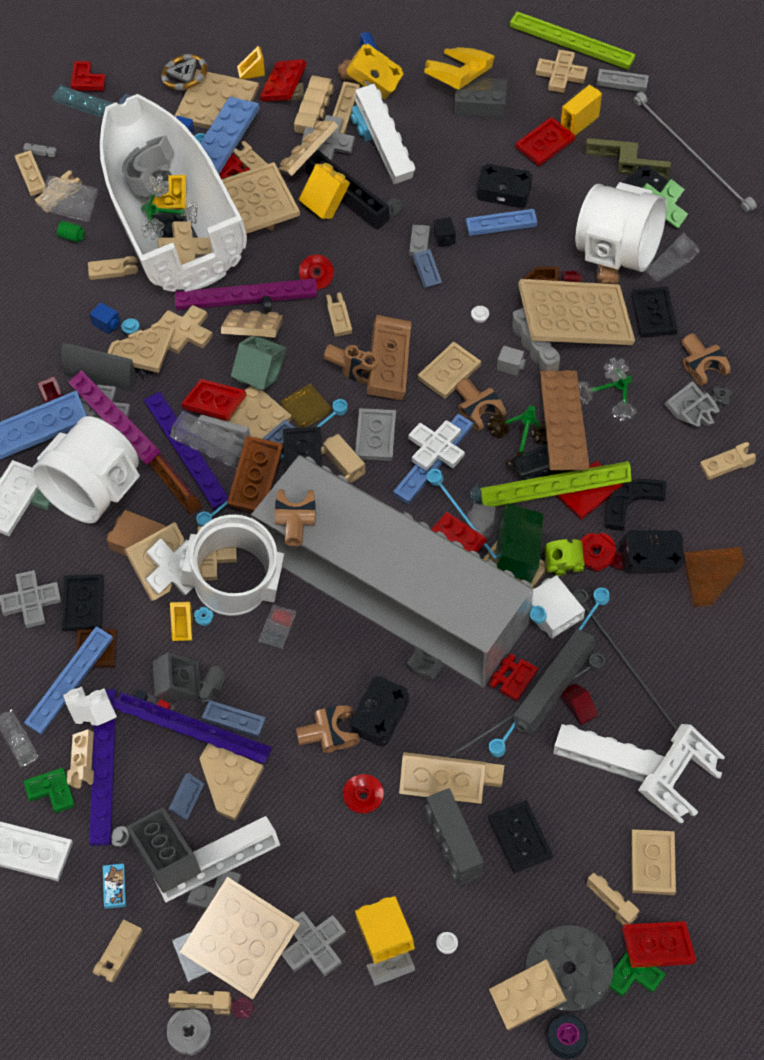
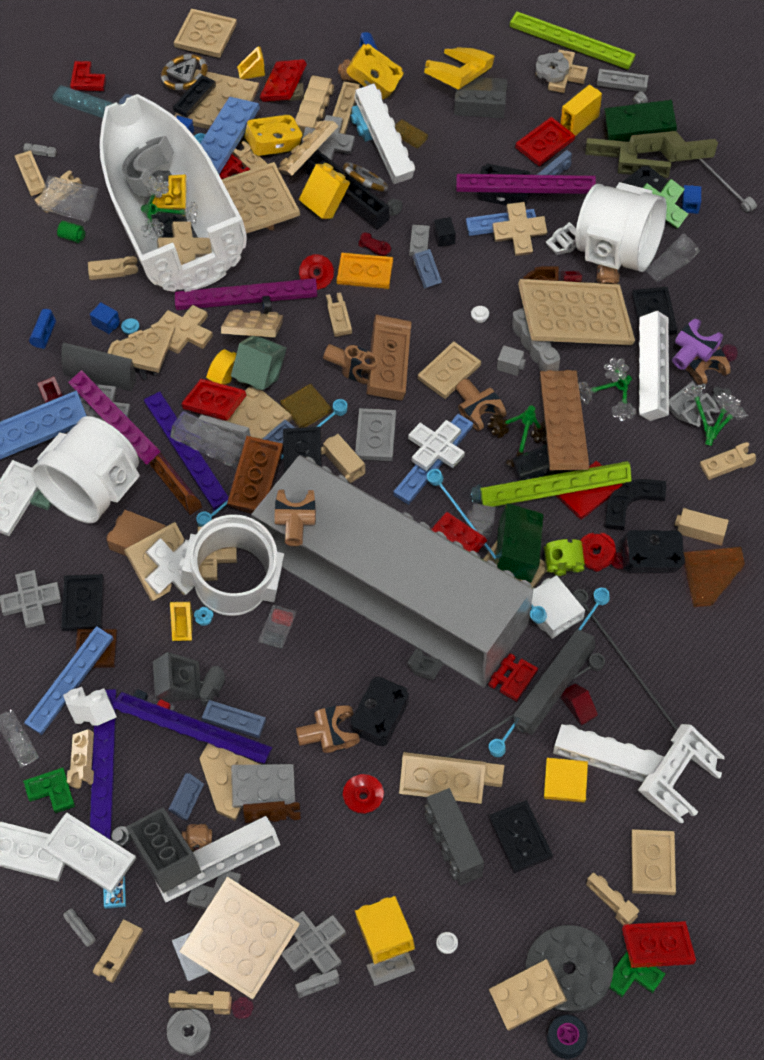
(42, 329): none -> blue brick
(79, 927): none -> light grey axle
(88, 852): none -> white plate
(194, 96): none -> black plate
(197, 836): none -> medium nougat head
(205, 33): none -> tan plate
(221, 367): none -> yellow brick
(262, 784): none -> light grey plate
(272, 810): none -> reddish brown plate
(273, 134): none -> yellow axle
(317, 982): none -> light grey plate
(365, 177): none -> piece
(365, 270): none -> light orange tile
(379, 247): none -> dark red piece
(411, 134): none -> clear yellow plate
(519, 229): none -> tan plate
(524, 183): none -> magenta plate
(557, 60): none -> light grey plate
(560, 164): none -> sand blue plate
(563, 239): none -> white piece
(565, 780): none -> yellow tile
(639, 119): none -> dark green brick
(654, 366): none -> white brick
(672, 146): none -> olive bracket
(691, 199): none -> blue brick
(695, 345): none -> medium lavender connector
(701, 526): none -> tan brick
(726, 403): none -> clear plant
(730, 352): none -> clear pink plate

